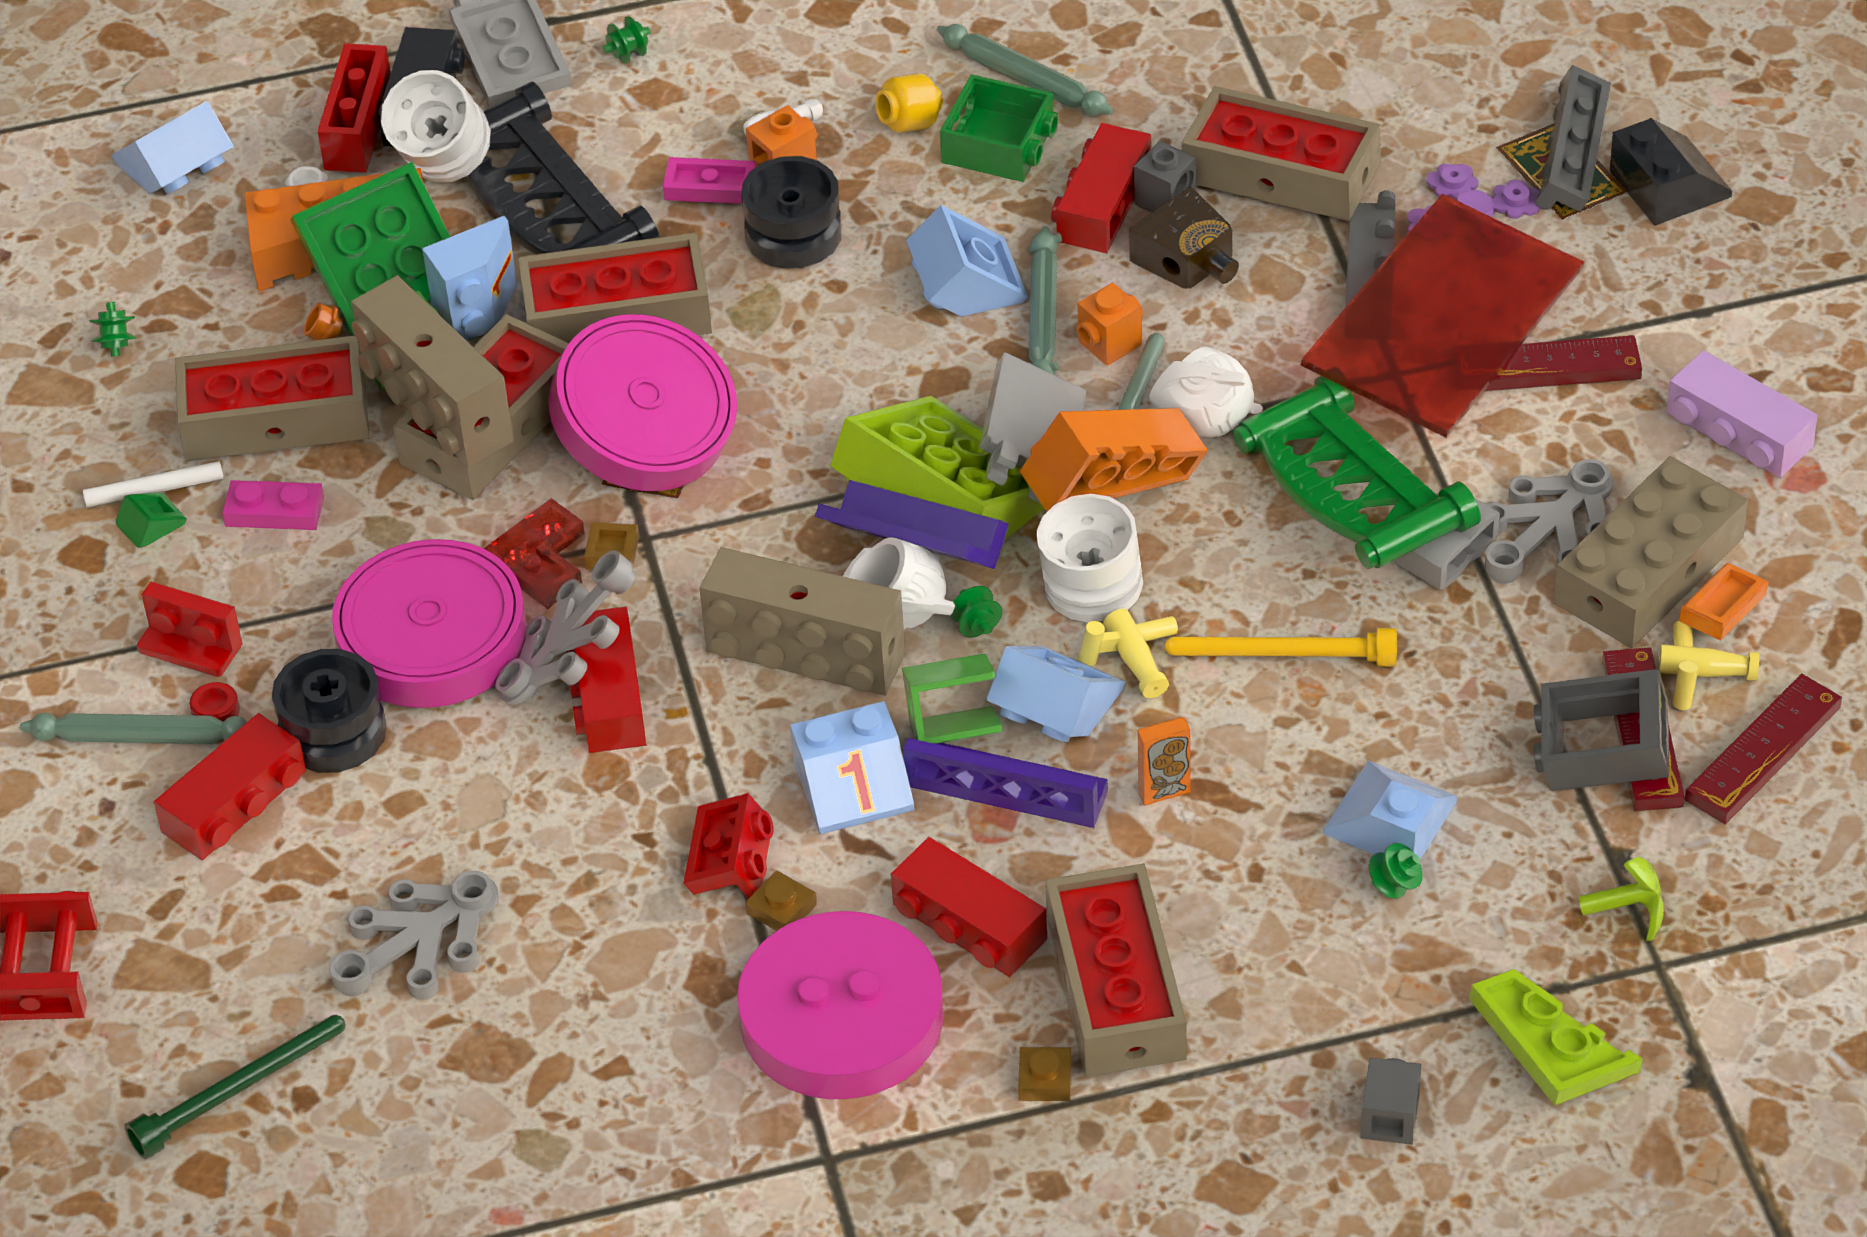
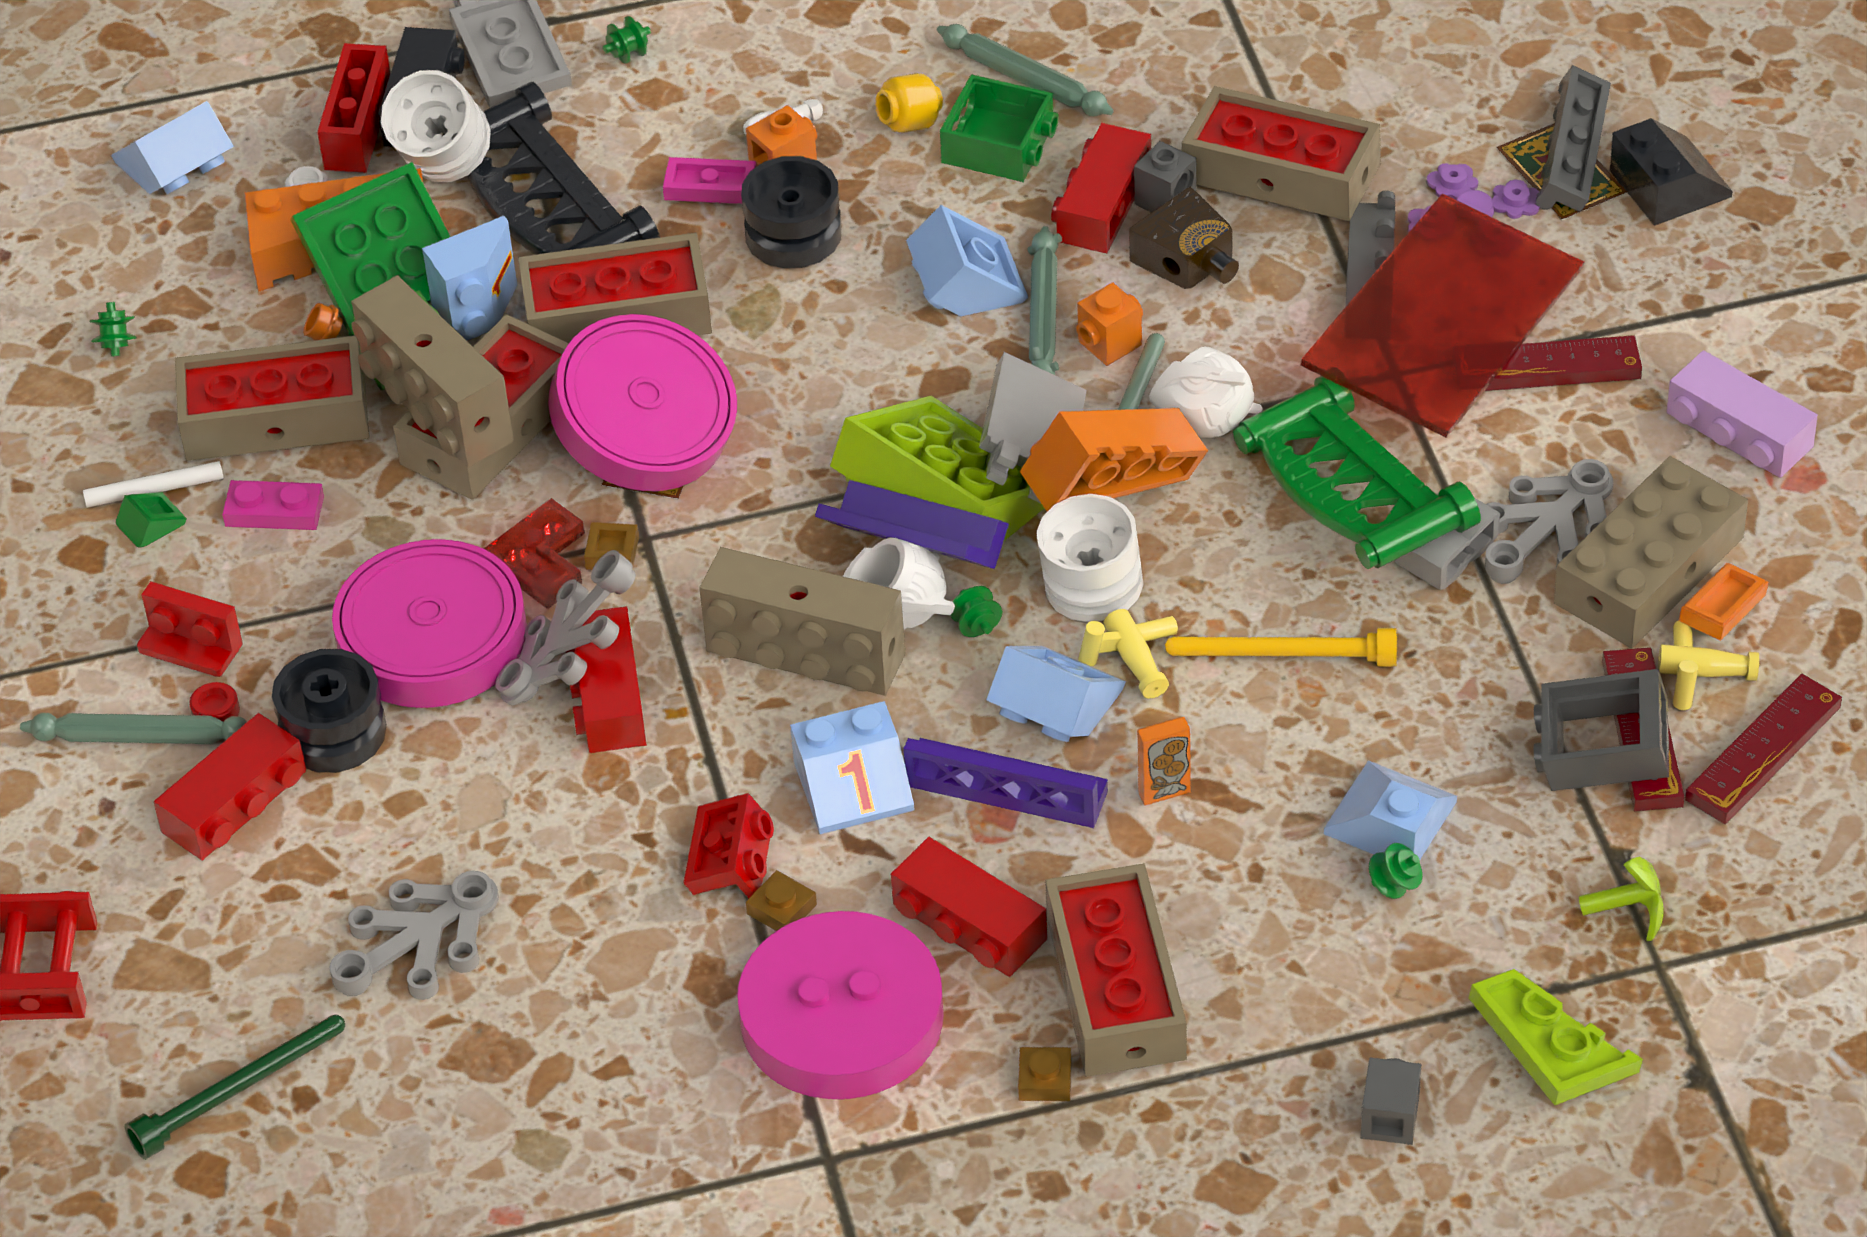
(947, 674): bright green piece -> none

